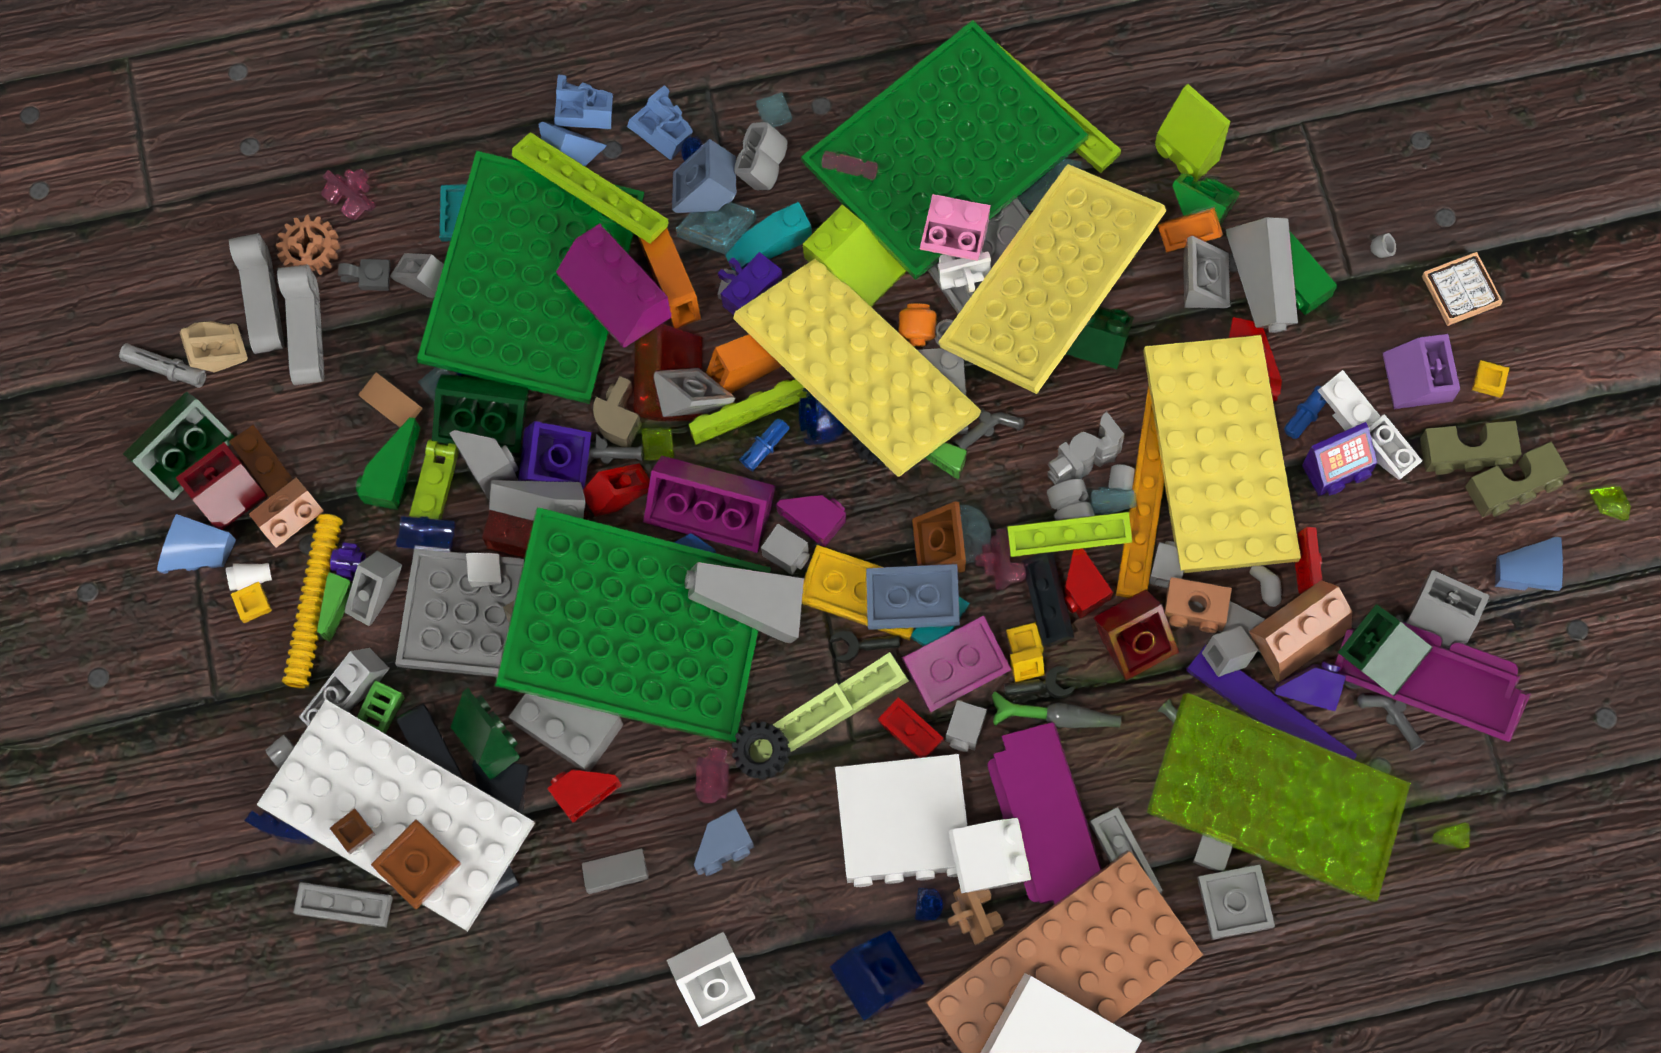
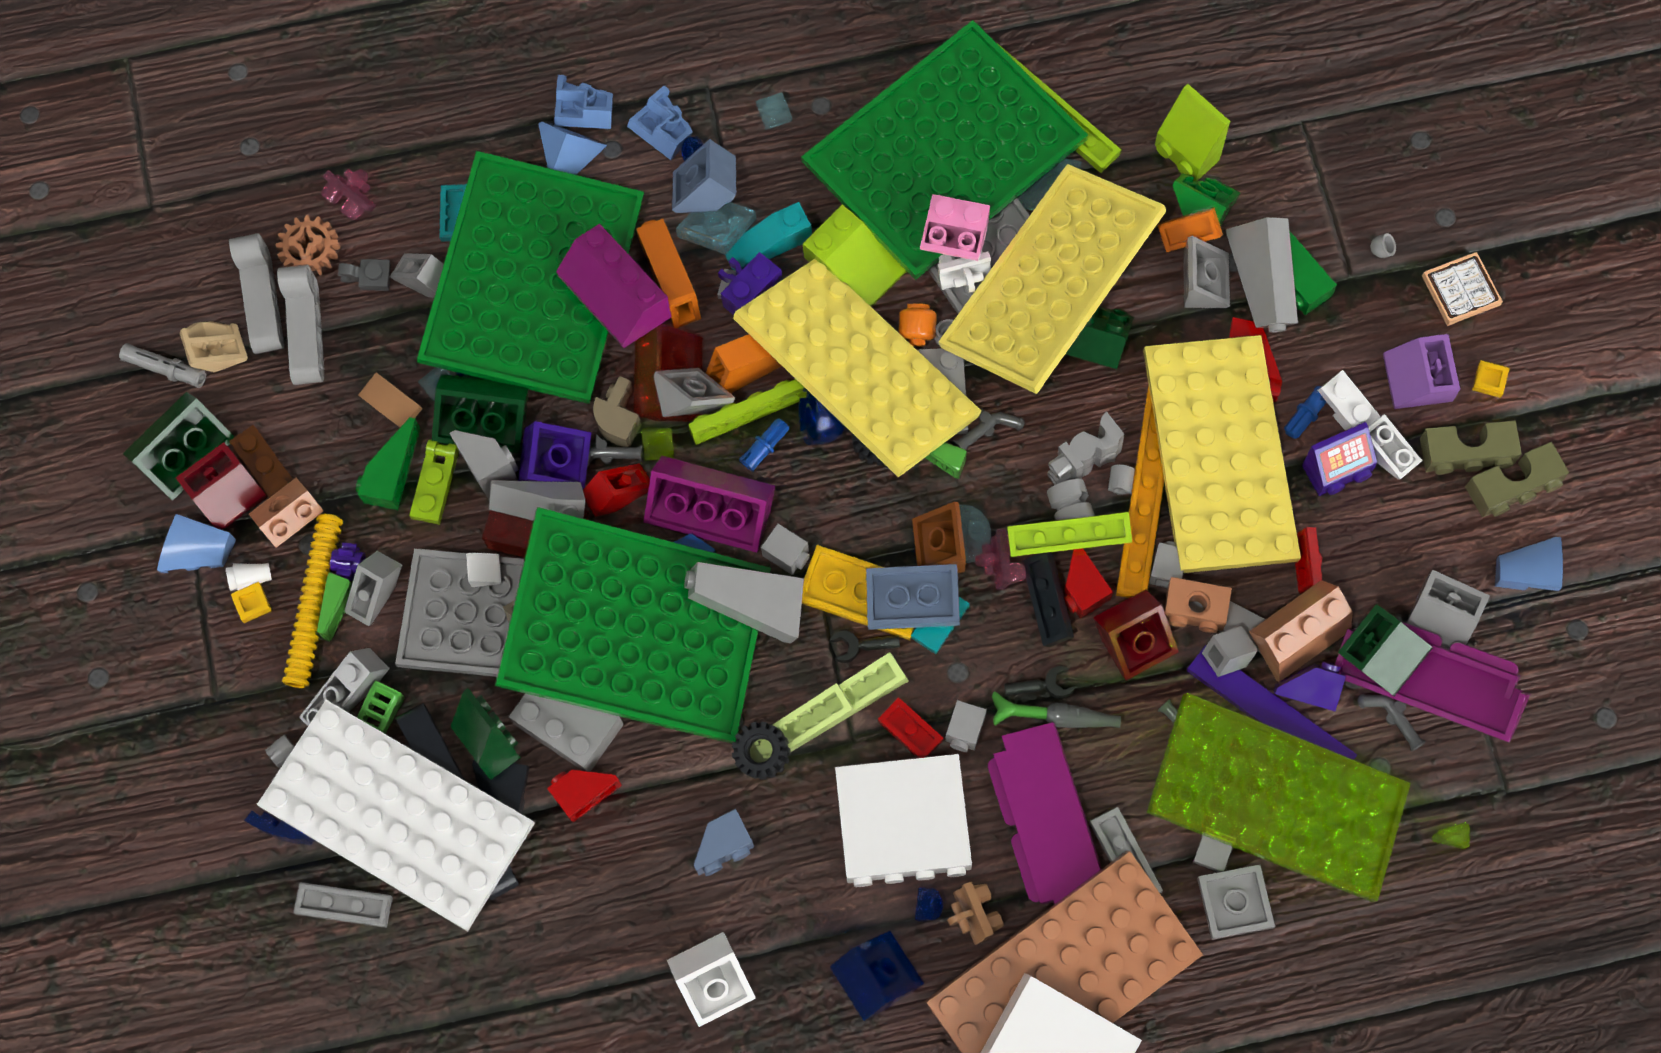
(352, 831): reddish brown plate -> none
(416, 864): dark orange plate -> none
(426, 534): clear blue hips -> none
(590, 187): lime plate -> none
(614, 871): light grey slope -> none
(712, 776): clear pink hips -> none
(761, 156): light grey brick -> none
(814, 516): magenta slope -> none
(849, 165): clear pink axle -> none
(956, 663): magenta plate -> none
(989, 855): white slope -> none
(1024, 638): yellow tile -> none
(1027, 664): yellow plate -> none
(1112, 500): clear light blue cone -> none
(1270, 585): light grey arm -> none
(1612, 502): clear neon green slope -> none

